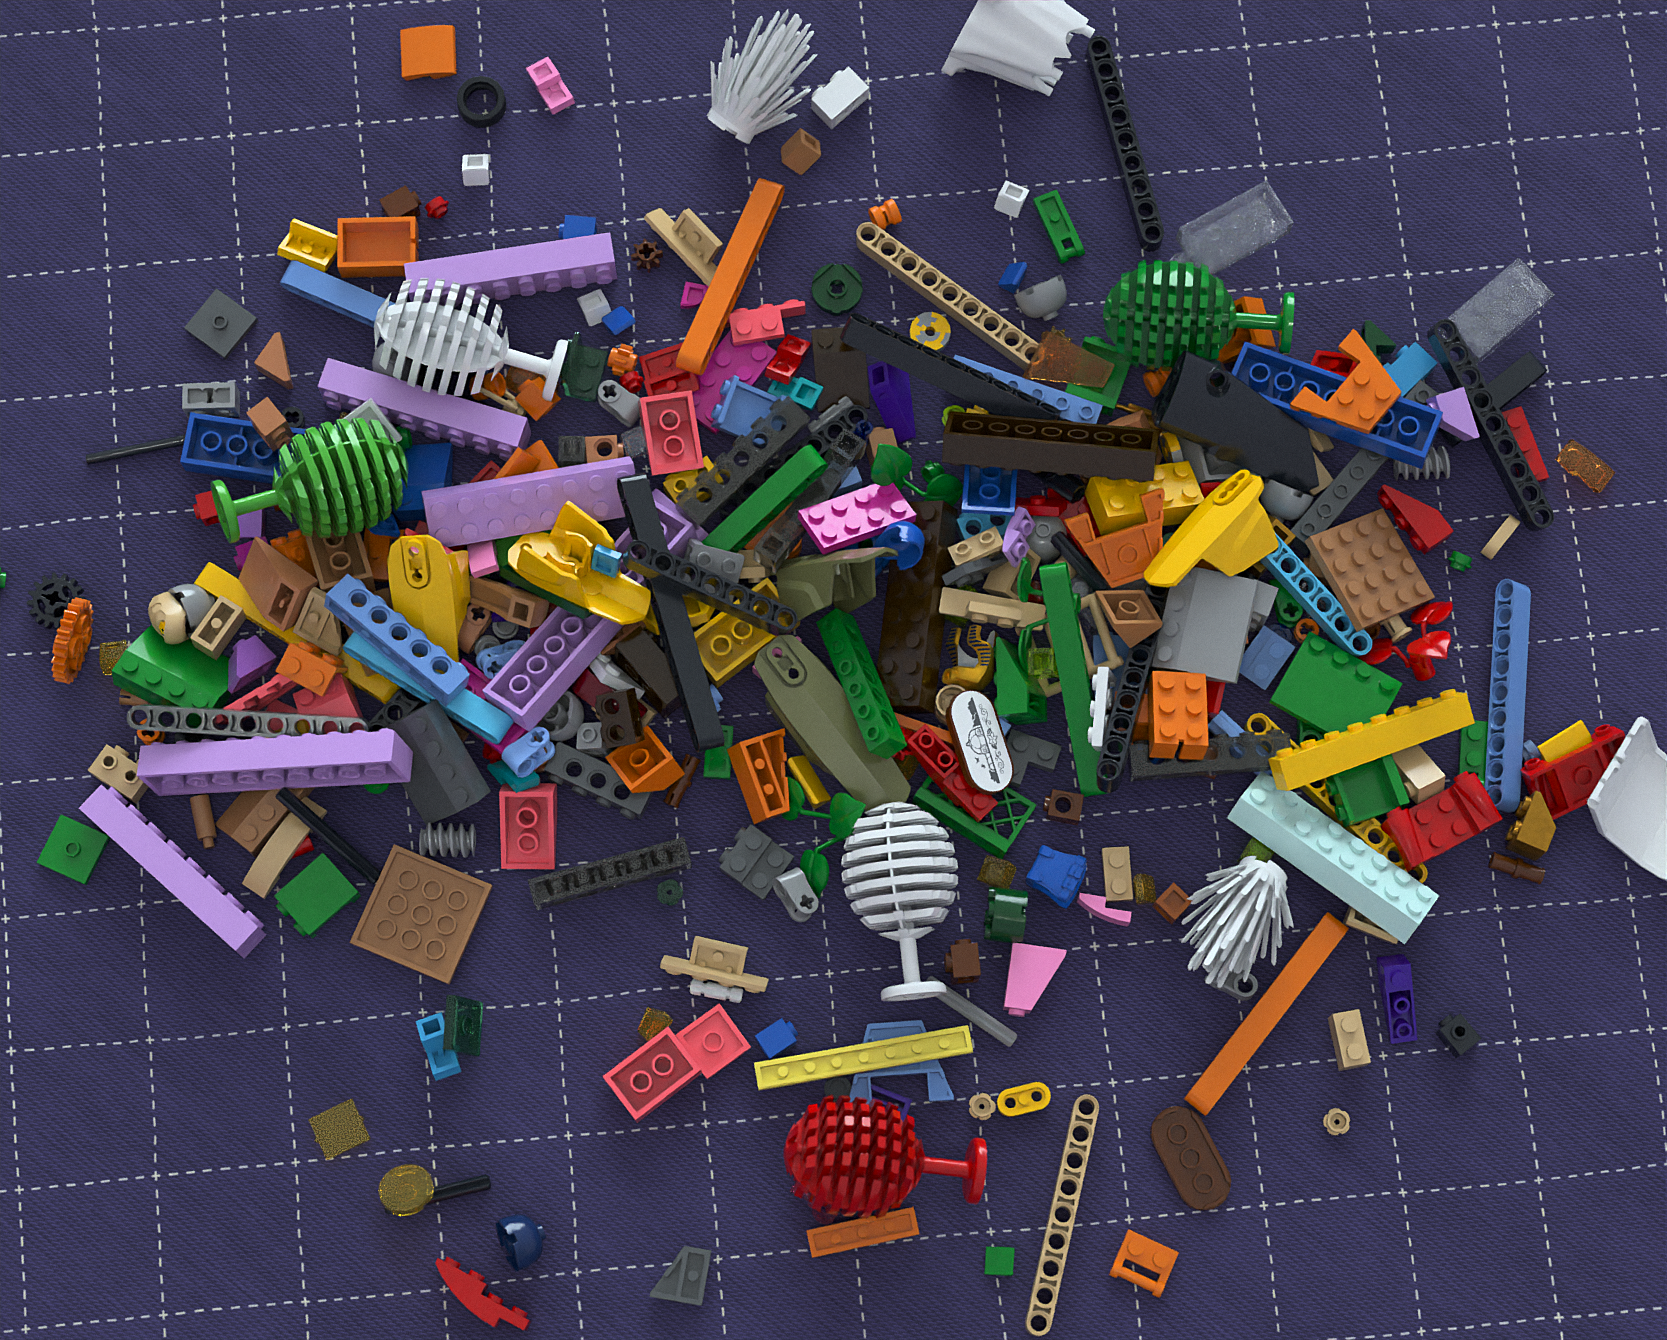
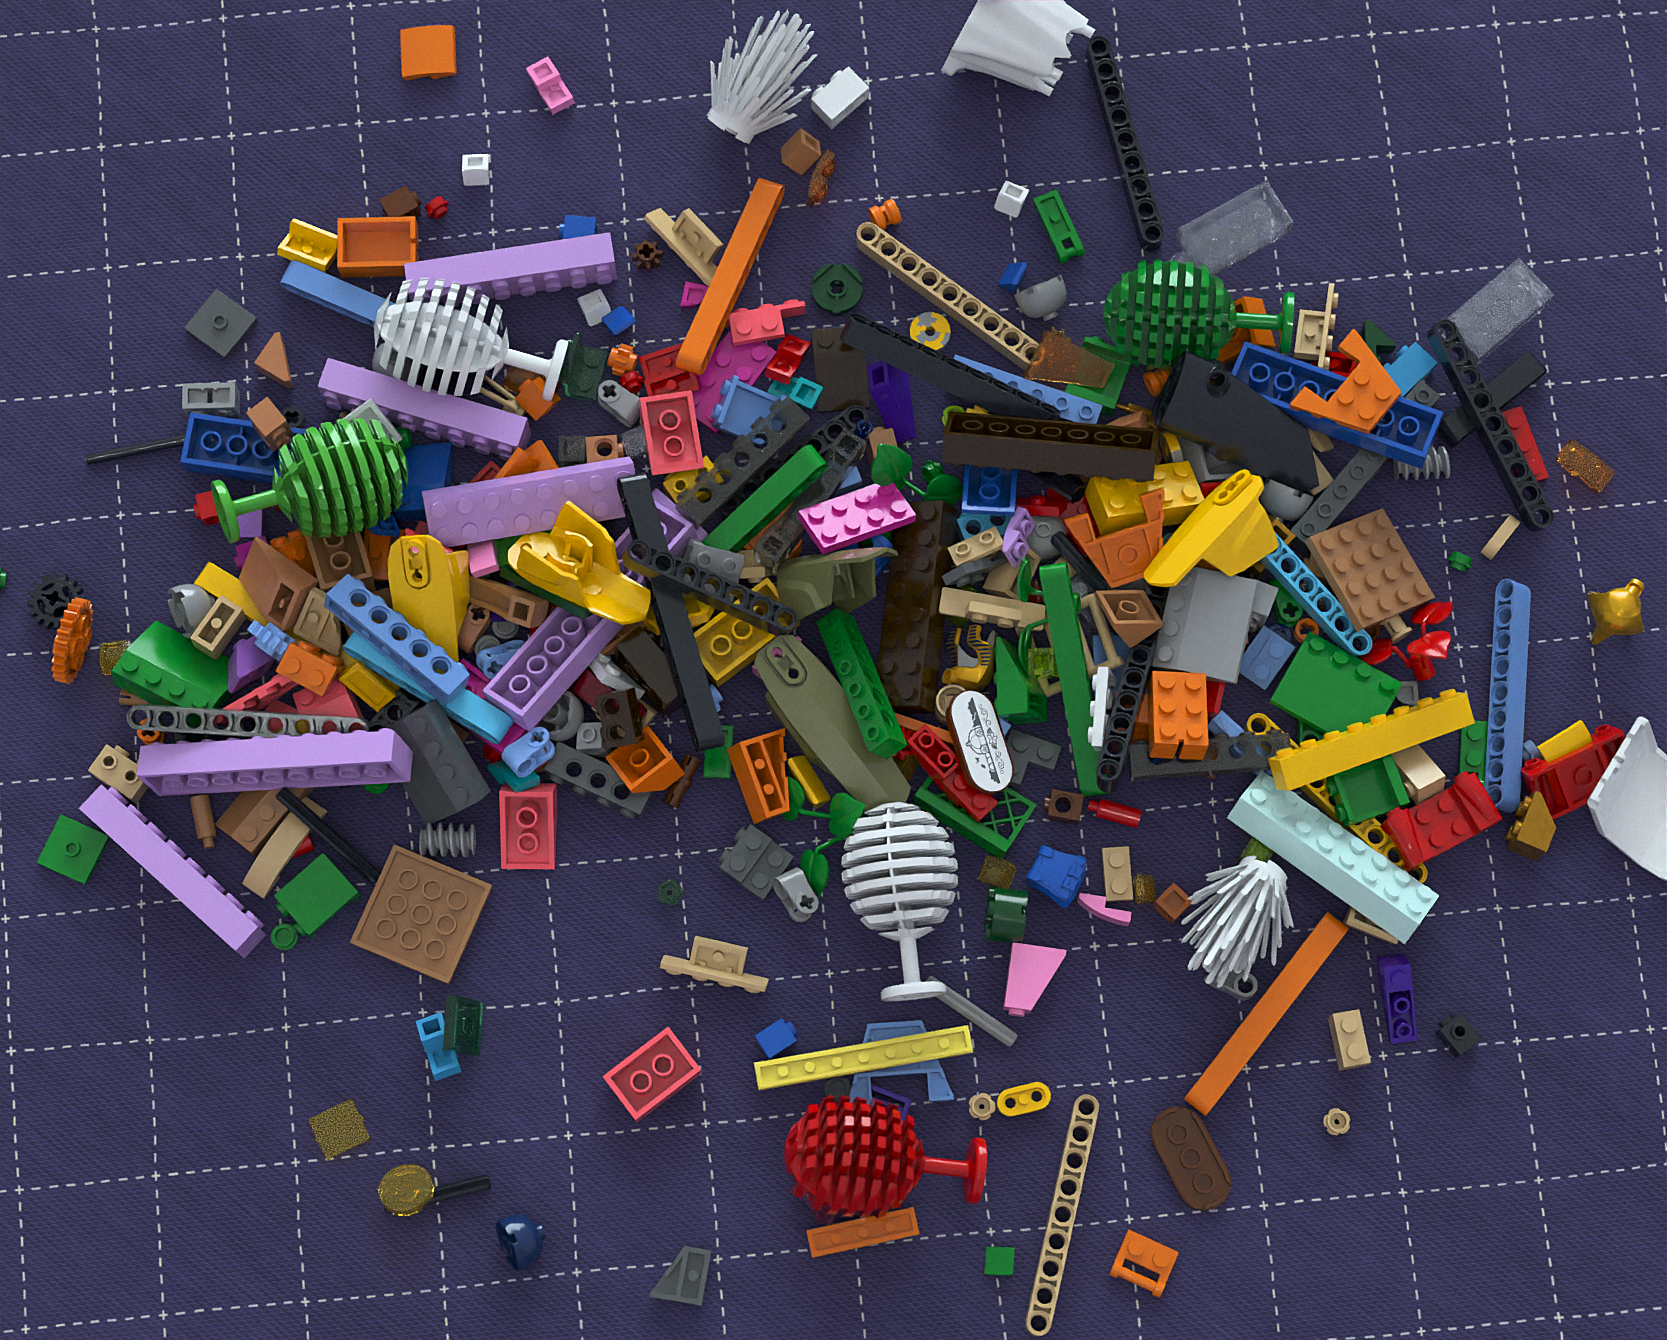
(168, 618): tan piece -> none
(270, 639): none -> light blue gear
(284, 937): none -> green plate
(367, 685): none -> yellow tile
(470, 1291): red slope -> none
(480, 83): black tyre -> none
(495, 386): orange wheel -> none
(606, 561): dark azure tile -> none
(610, 873): clear smoke brick -> none
(653, 1023): clear yellow slope -> none
(713, 1041): coral plate -> none
(716, 991): white axle -> none
(818, 183): none -> clear orange slope
(829, 414): light grey axle -> none
(906, 540): blue helmet -> none
(963, 962): reddish brown brick -> none
(1115, 812): none -> red cylinder
(1313, 332): none -> tan bracket
(1408, 694): none -> flat silver tile
(1419, 520): red slope -> none
(1457, 413): lavender slope -> none
(1516, 868): reddish brown pin -> none
(1617, 611): none -> pearl gold piece

